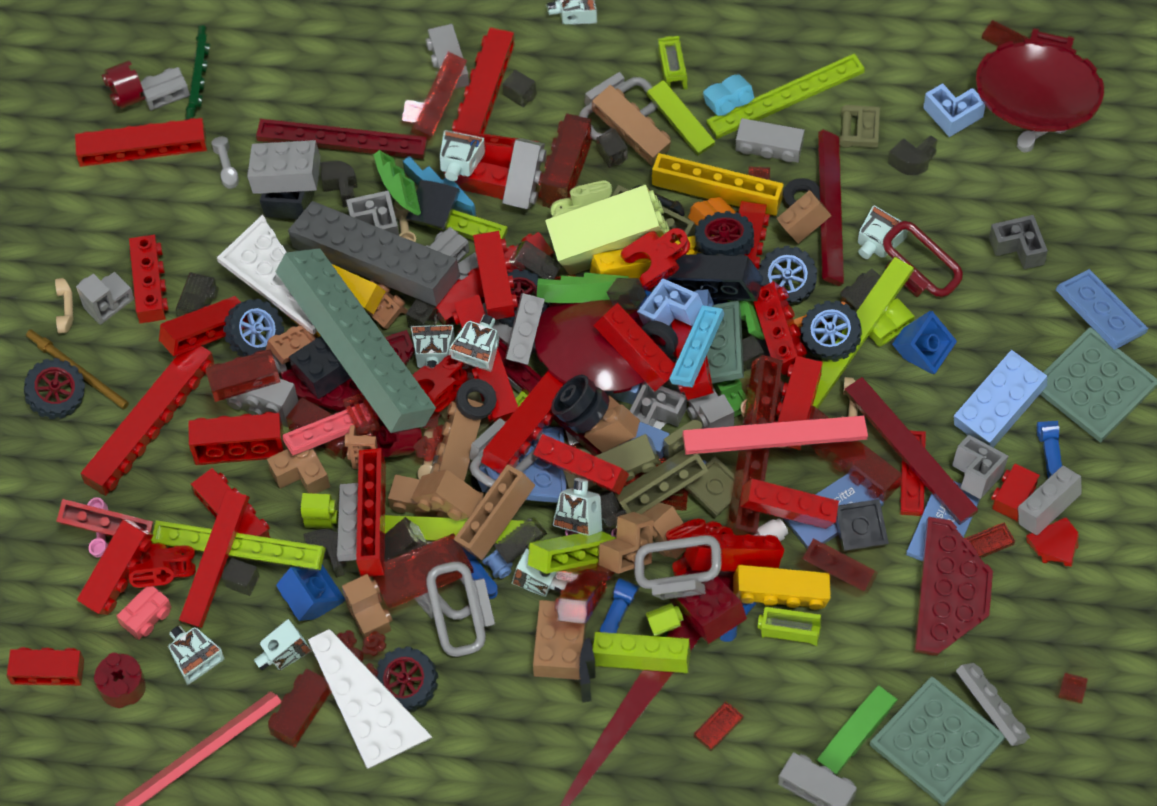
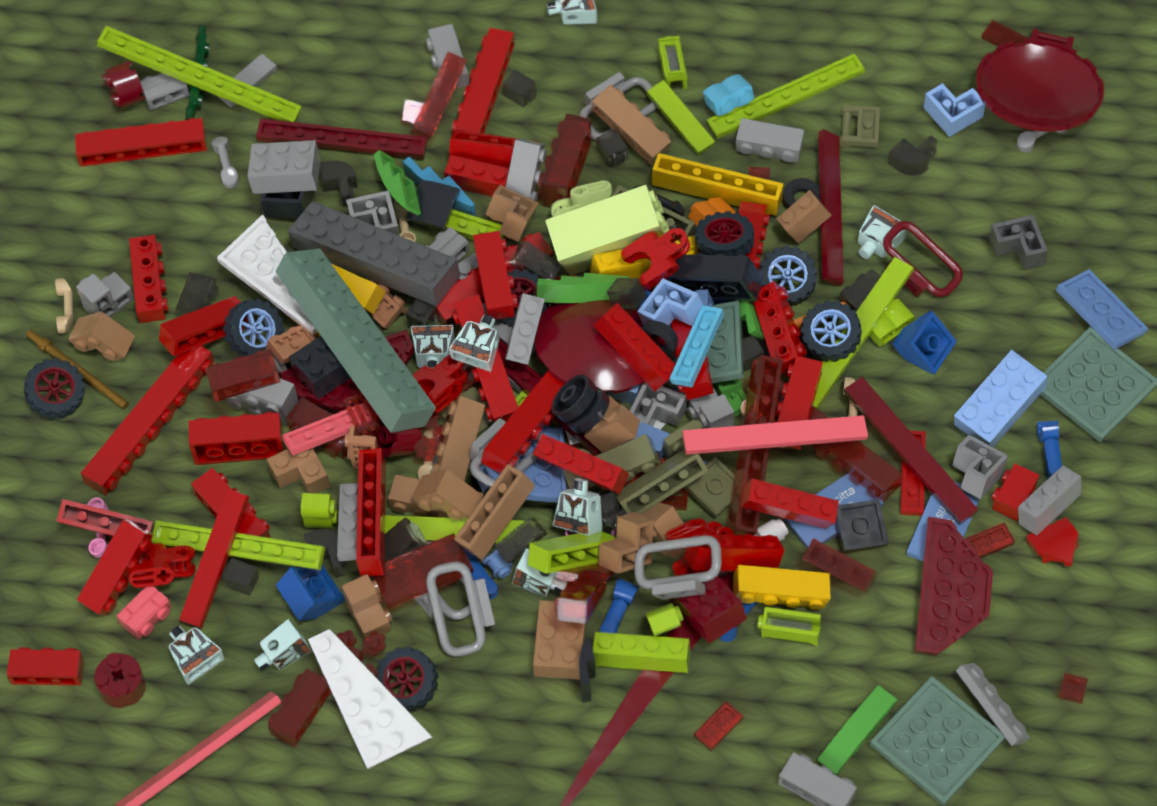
(103, 334): none -> medium nougat brick
(198, 75): none -> lime plate
(254, 74): none -> light grey tile
(460, 154): light aqua torso -> none
(470, 411): black tyre -> none
(513, 211): none -> medium nougat brick

